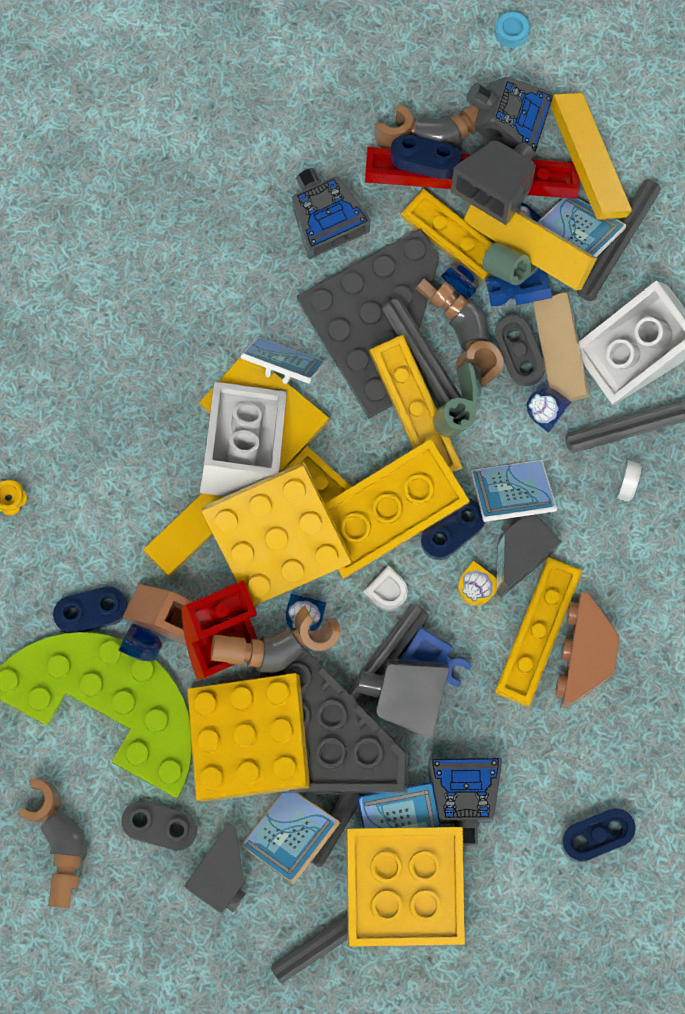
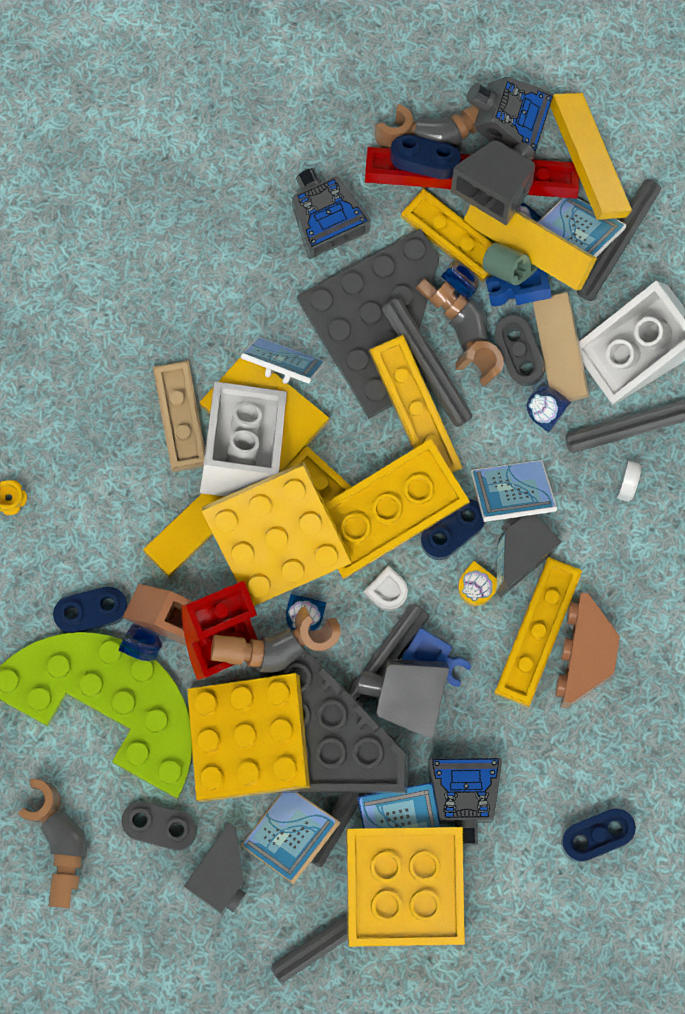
(180, 416): none -> tan tile
(462, 407): sand green panel -> none
(512, 29): medium azure tile -> none

